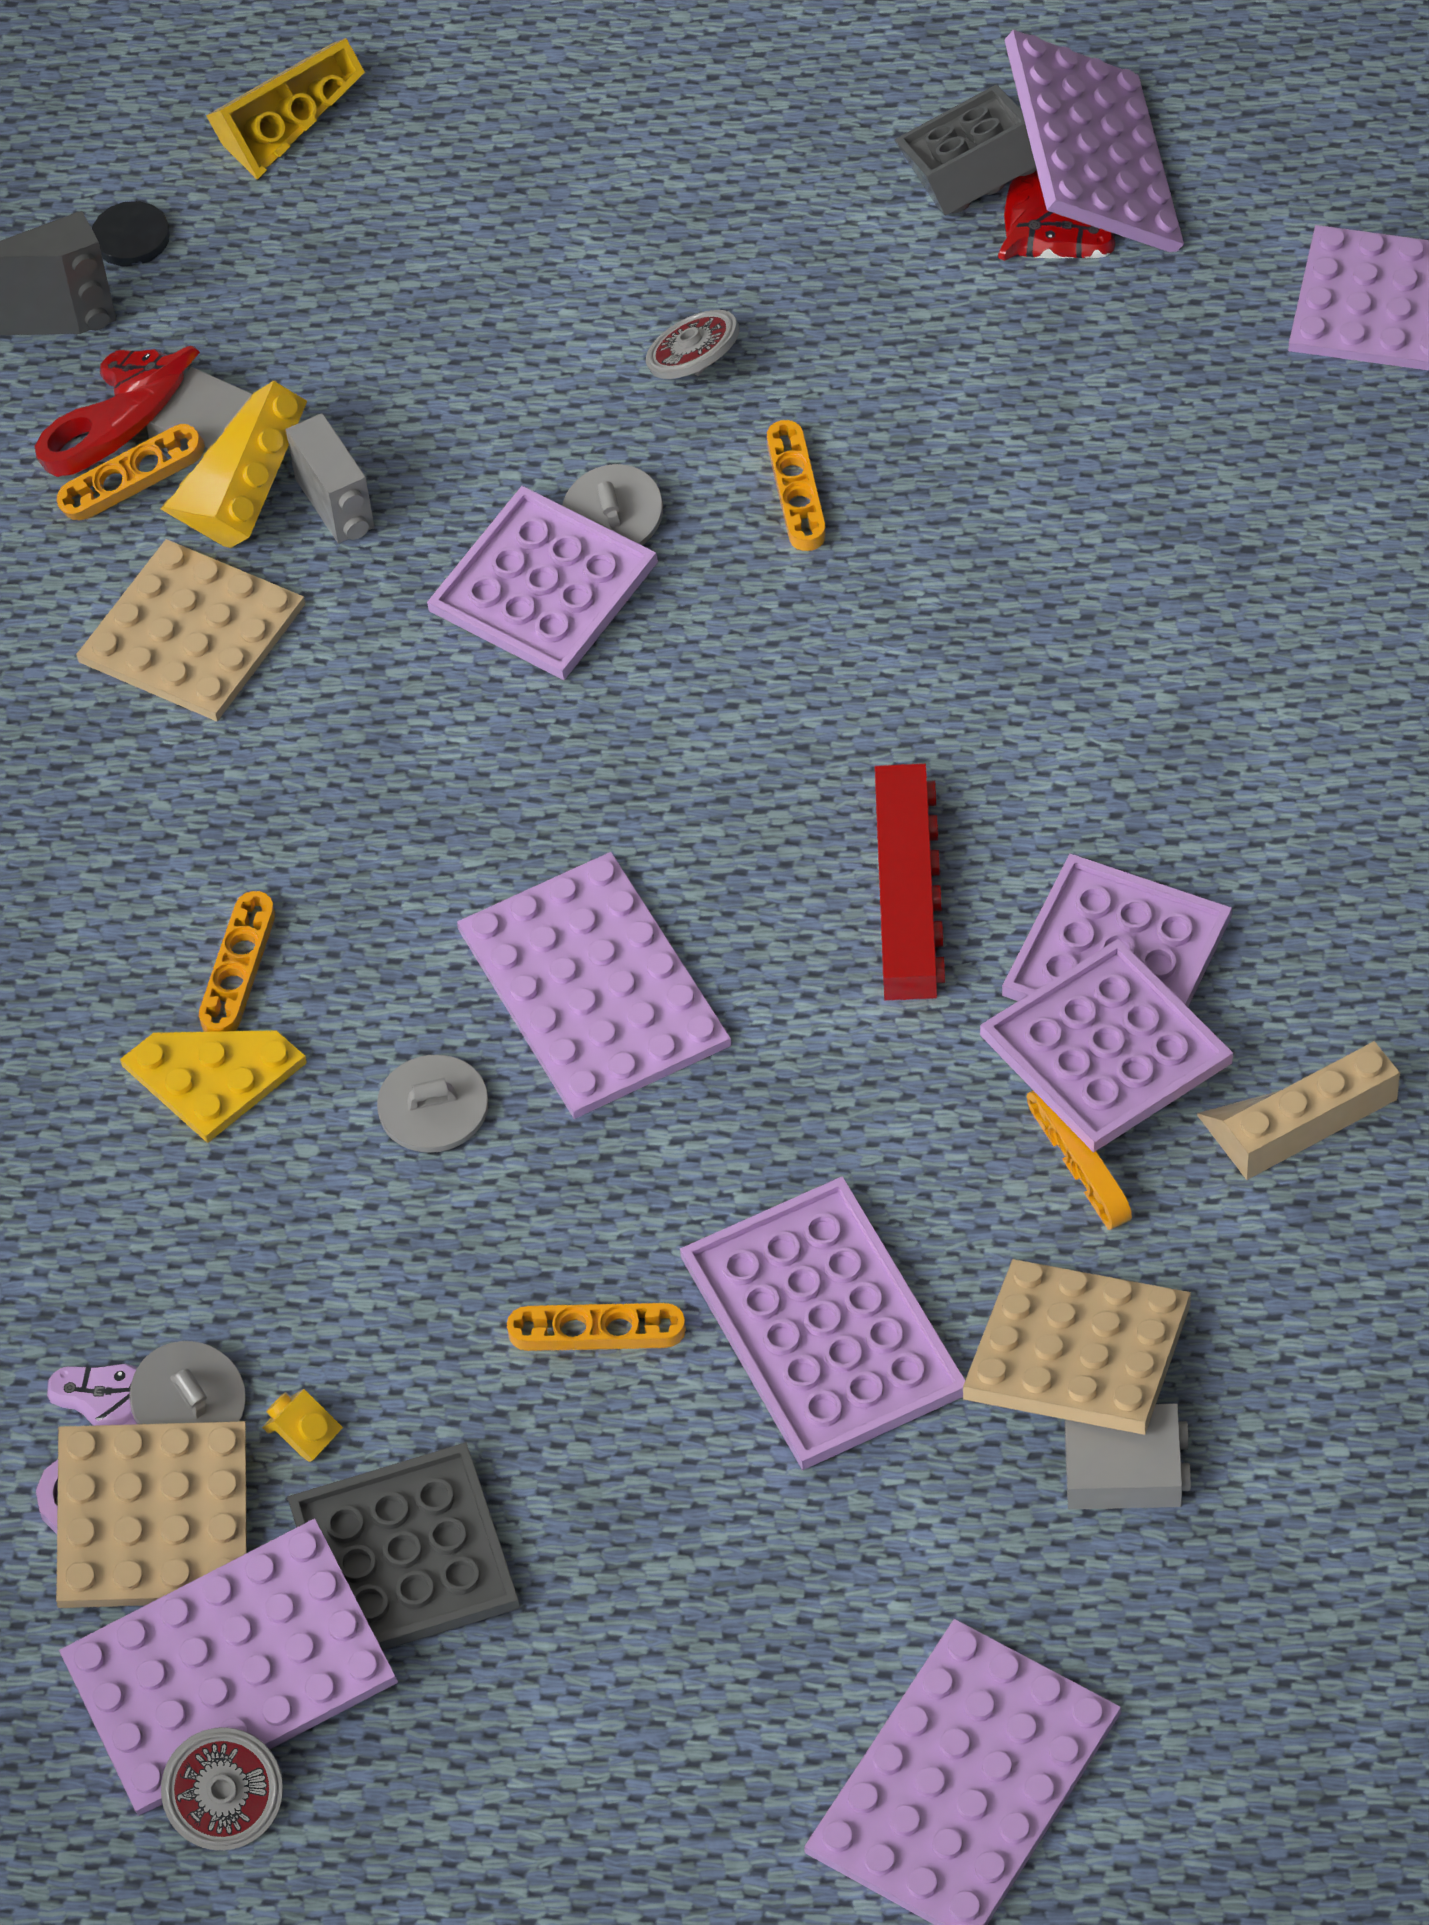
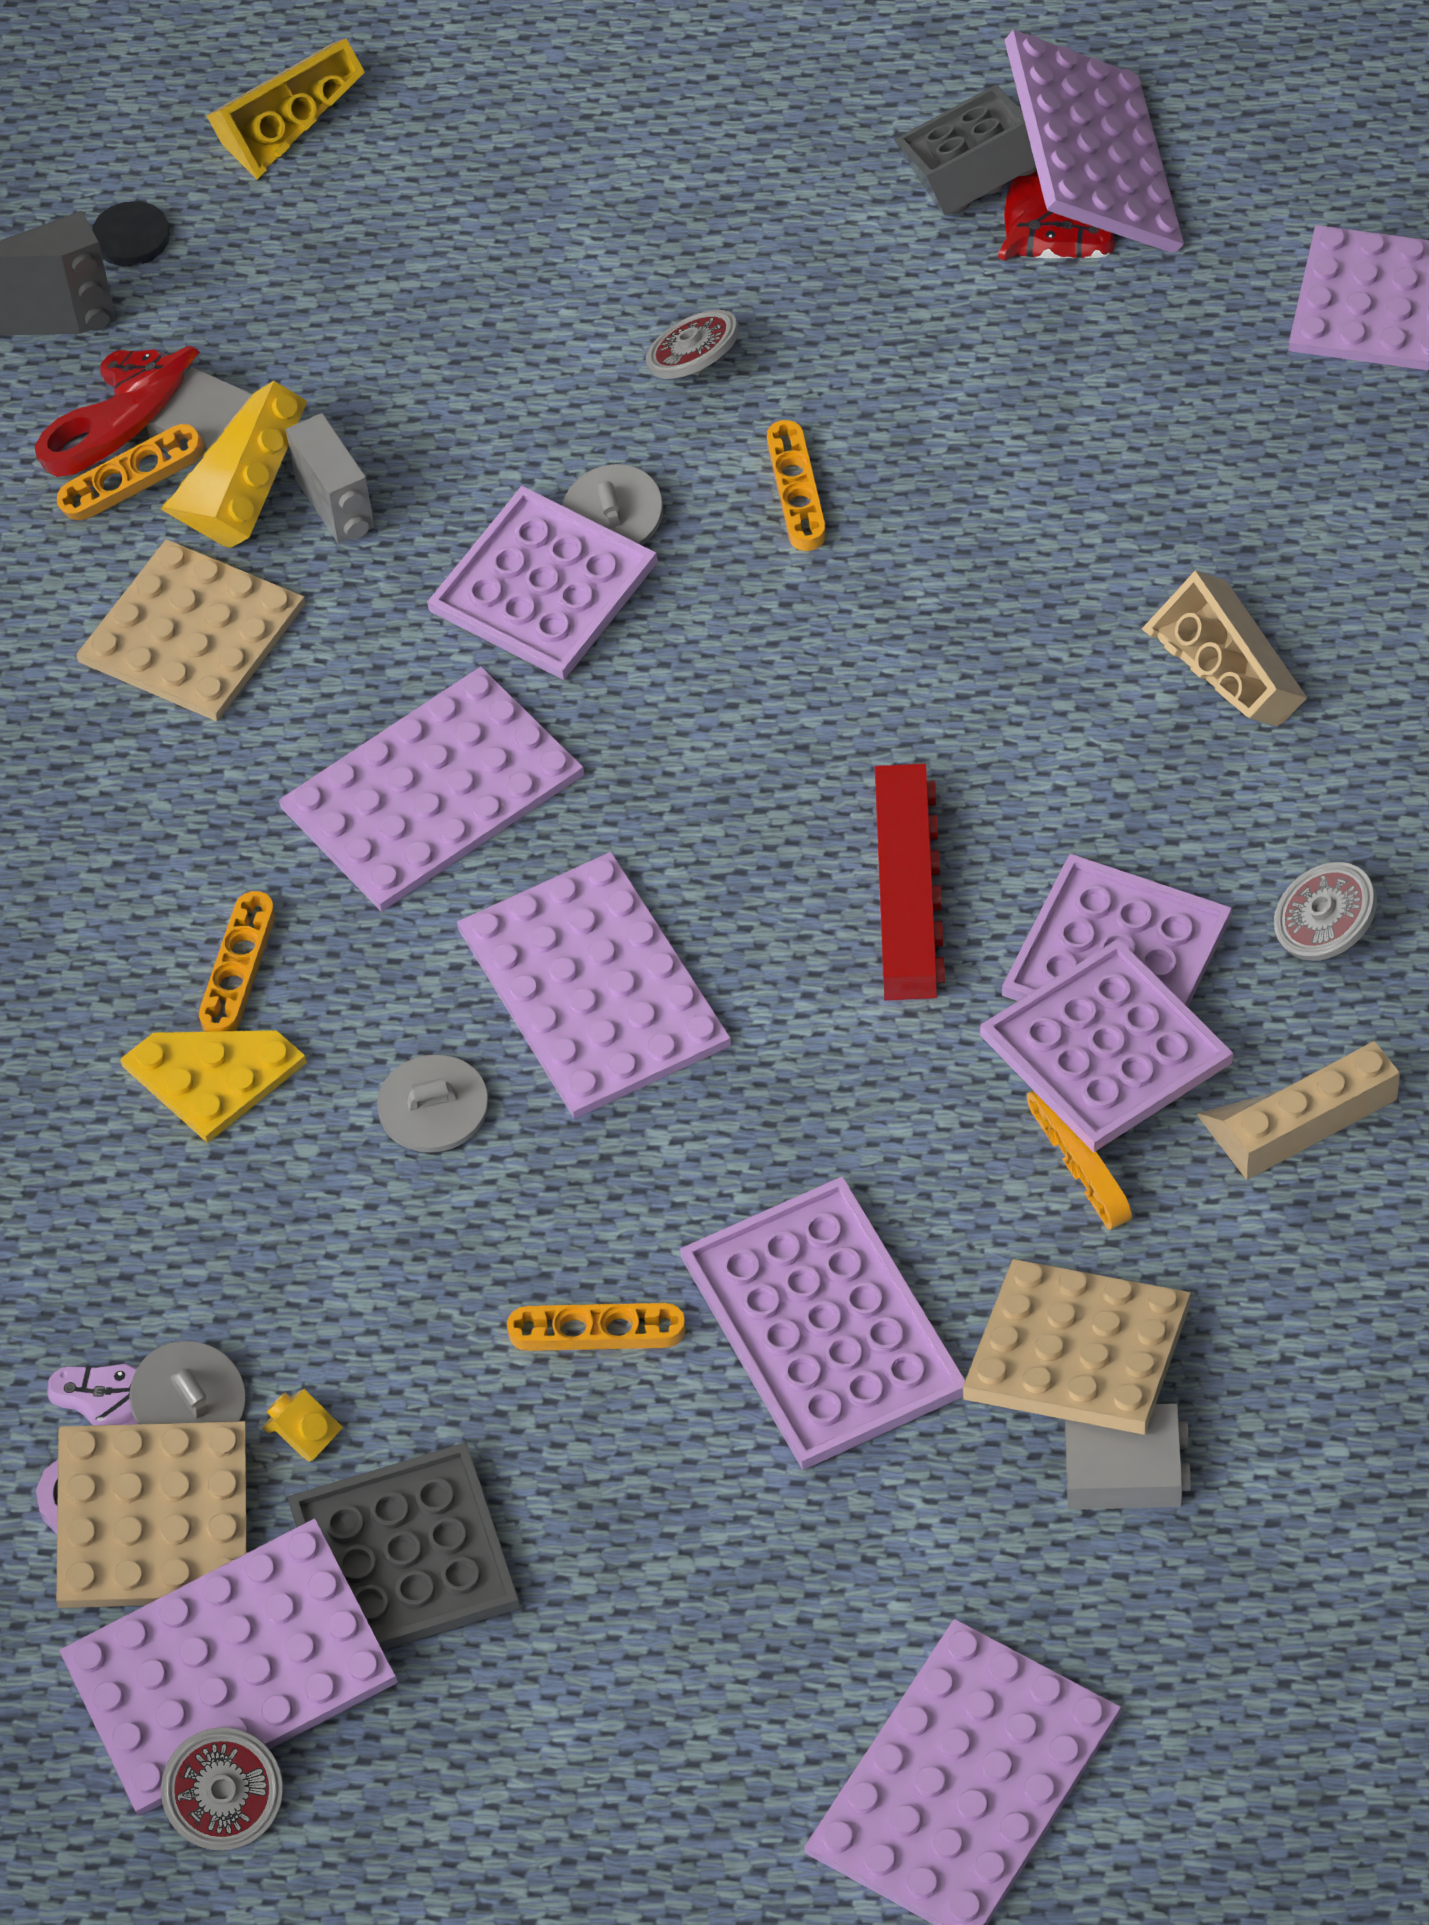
(431, 788): none -> lavender plate
(1225, 646): none -> tan wedge
(1325, 911): none -> light grey shield

